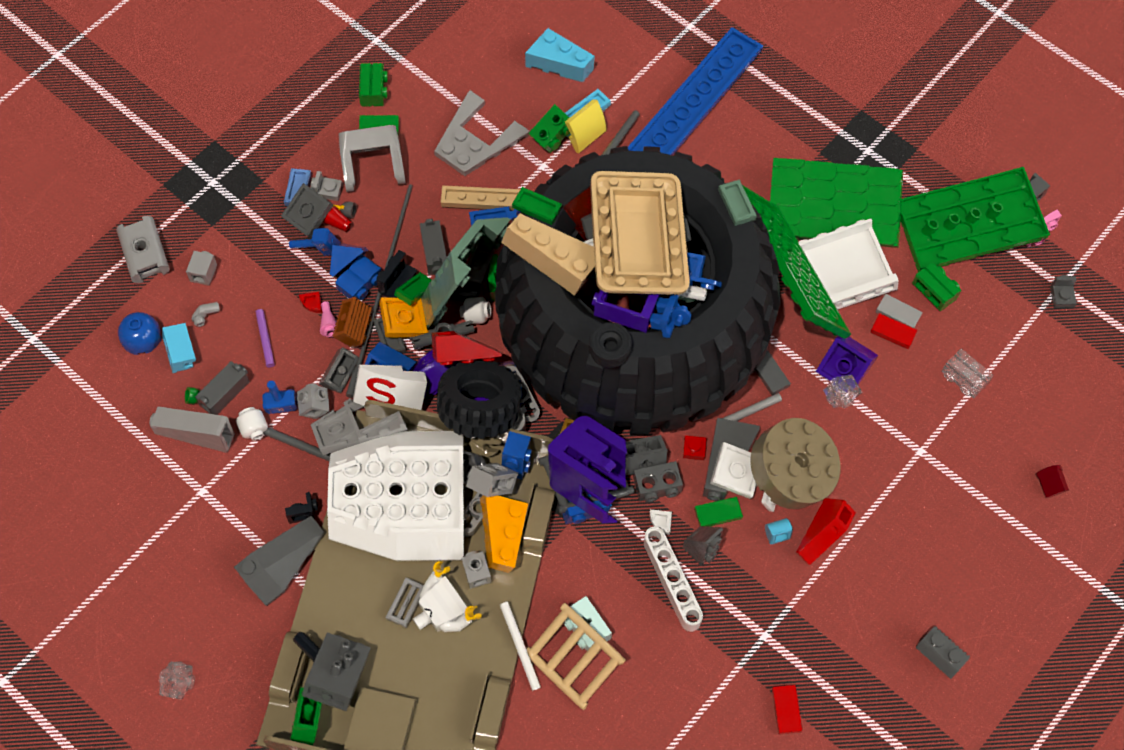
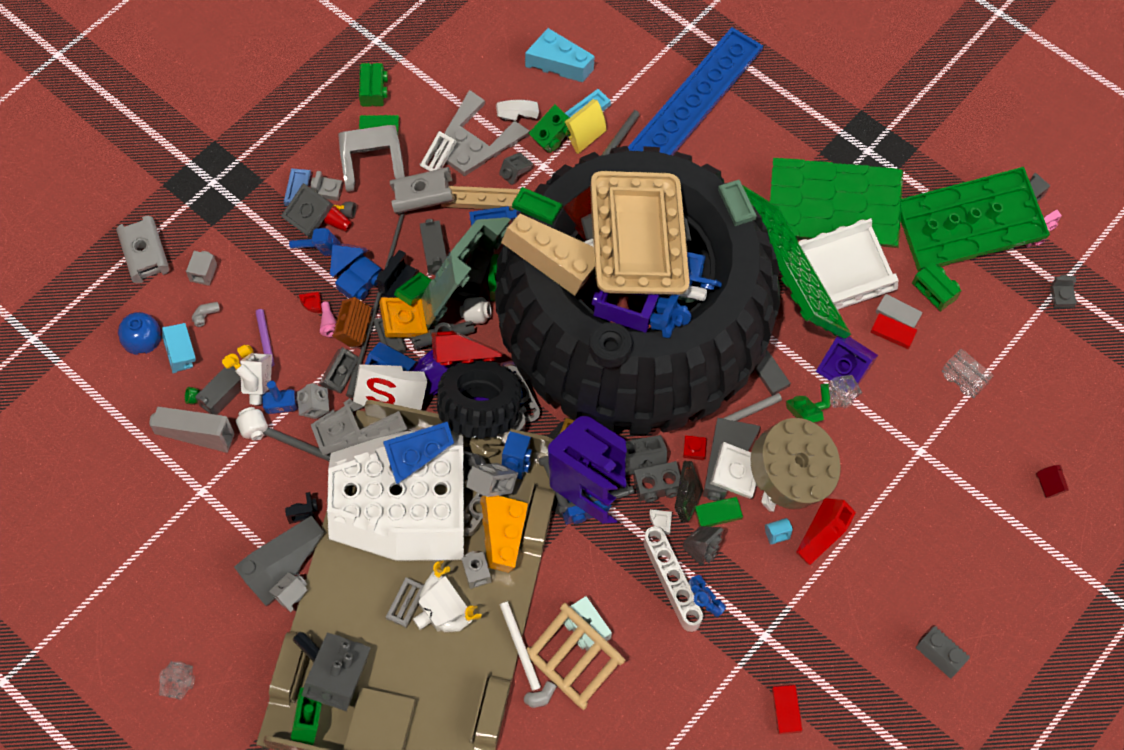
(253, 370): none -> white torso
(289, 590): none -> light grey brick
(416, 449): none -> blue wing
(422, 190): none -> light grey piece
(432, 149): none -> white tile
(511, 109): none -> white slope
(514, 166): none -> dark grey bracket
(540, 698): none -> light grey arm
(688, 492): none -> clear smoke wing
(705, 597): none -> blue piece
(804, 408): none -> green plate

